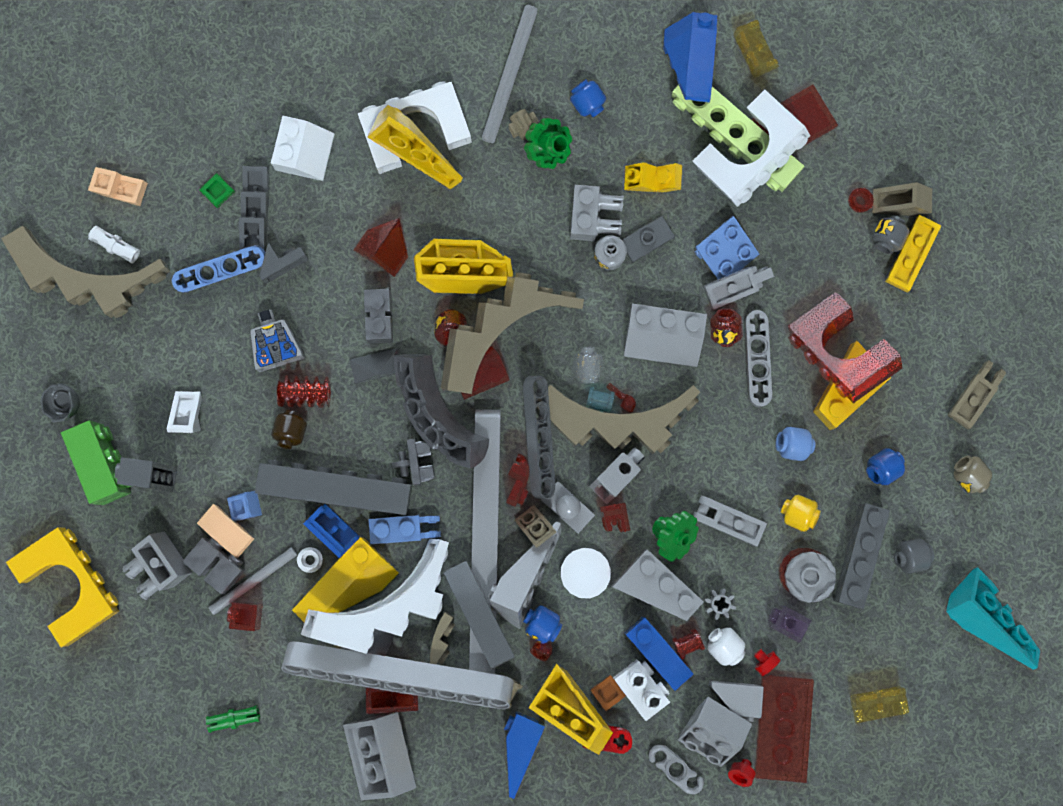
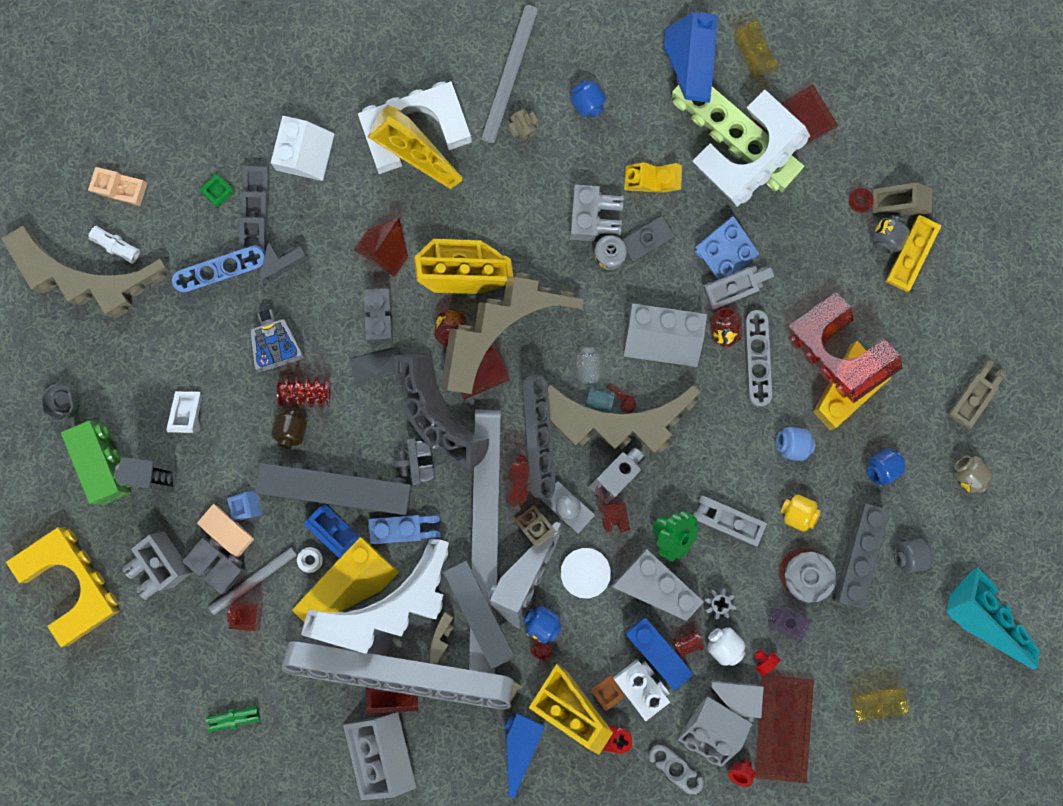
(548, 143): green plant -> none

